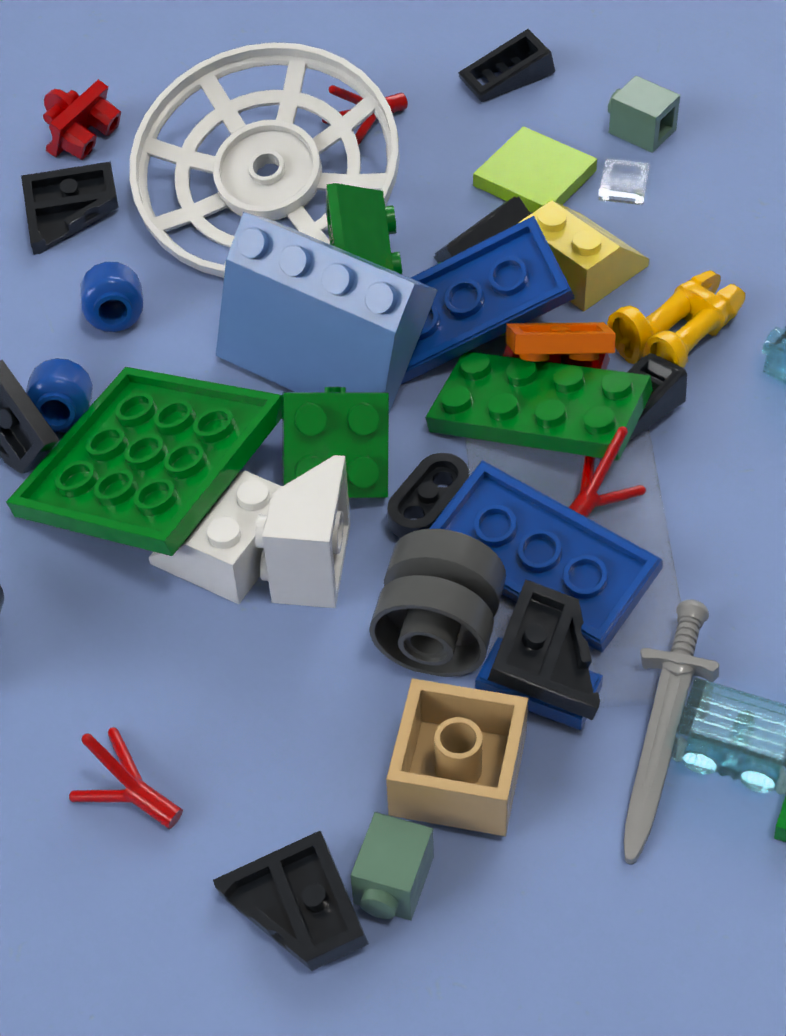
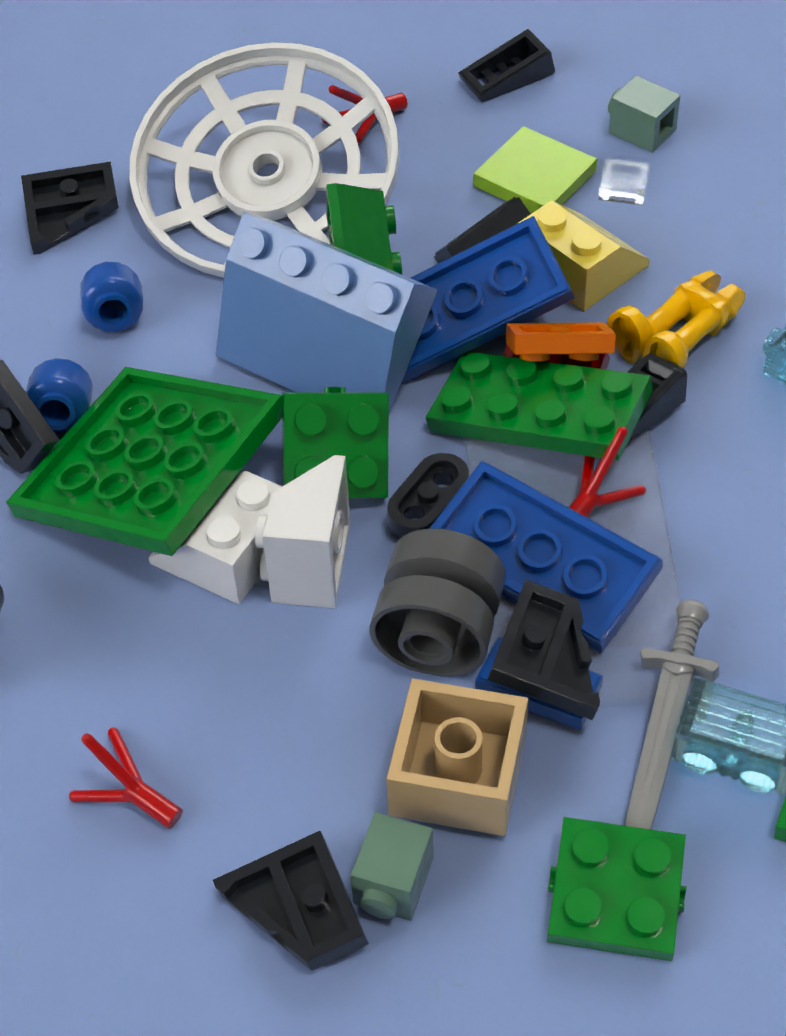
(73, 114): red hips -> none
(617, 889): none -> green plate

